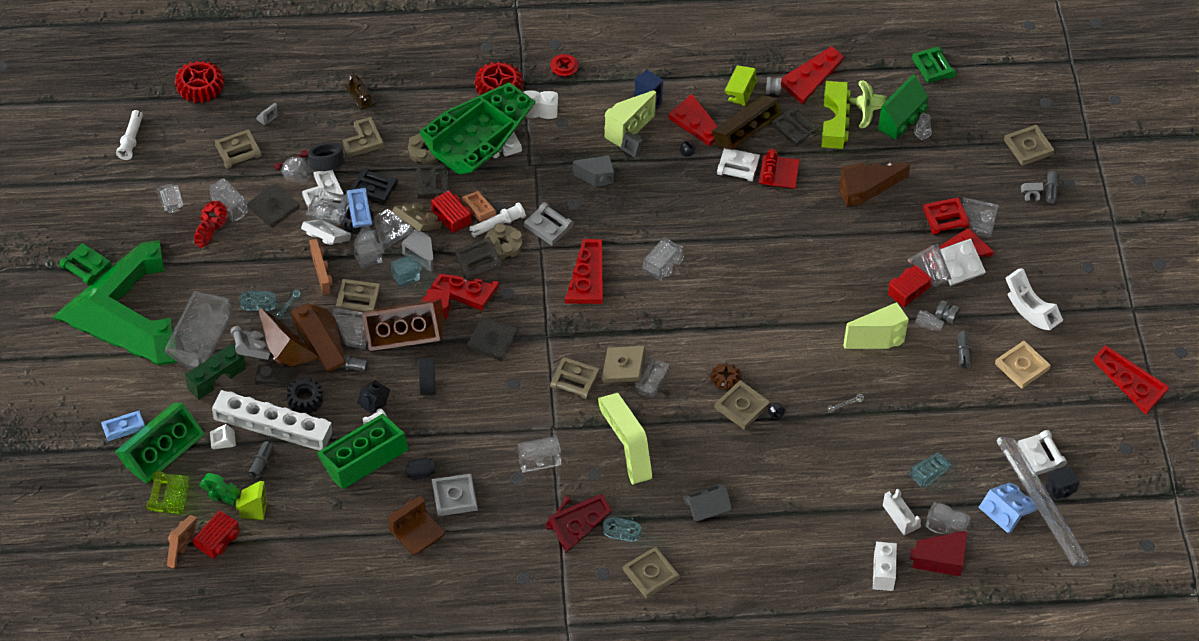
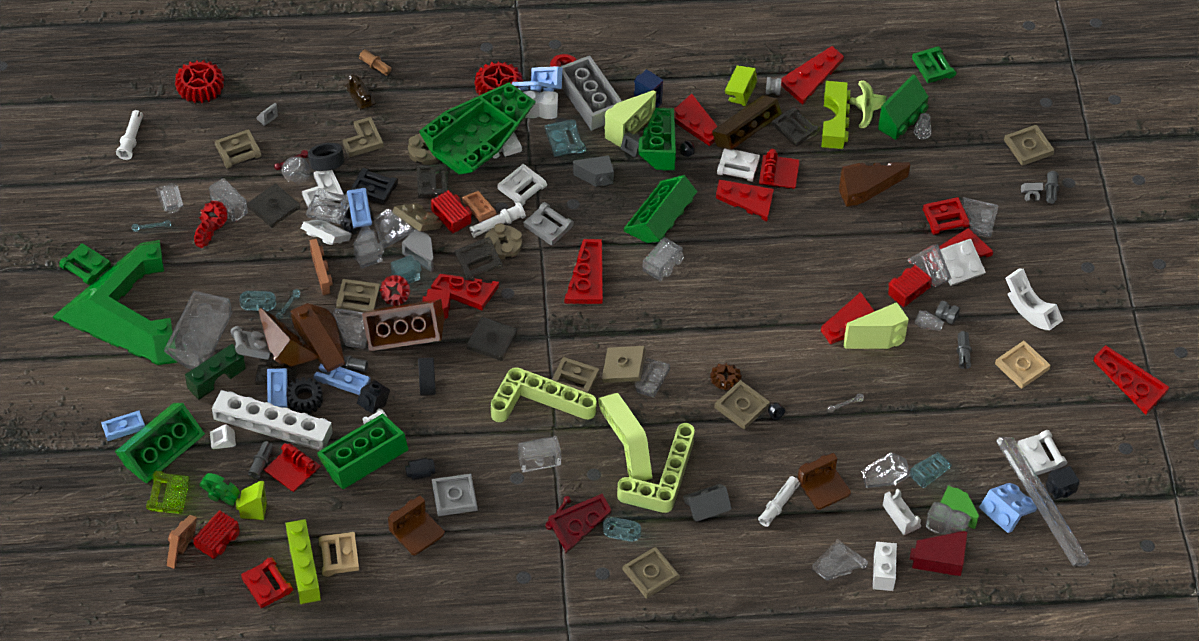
(135, 227): none -> clear light blue hinge
(260, 585): none -> red plate
(277, 387): none -> light blue plate
(292, 467): none -> red hinge
(303, 561): none -> lime brick
(342, 379): none -> light blue hinge
(345, 551): none -> tan plate
(374, 62): none -> medium nougat axle
(403, 288): none -> red gear
(518, 181): none -> white plate
(539, 389): none -> yellowish green beam
(542, 79): none -> light blue bracket
(559, 140): none -> clear light blue plate
(588, 91): none -> light grey brick
(656, 492): none -> yellowish green beam
(658, 140): none -> green wedge
(661, 209): none -> green slope
(749, 197): none -> red wing
(775, 506): none -> white pin
(823, 482): none -> reddish brown bracket
(835, 327): none -> red wing
(838, 561): none -> clear wing
(886, 471): none -> clear slope
(959, 500): none -> bright green slope

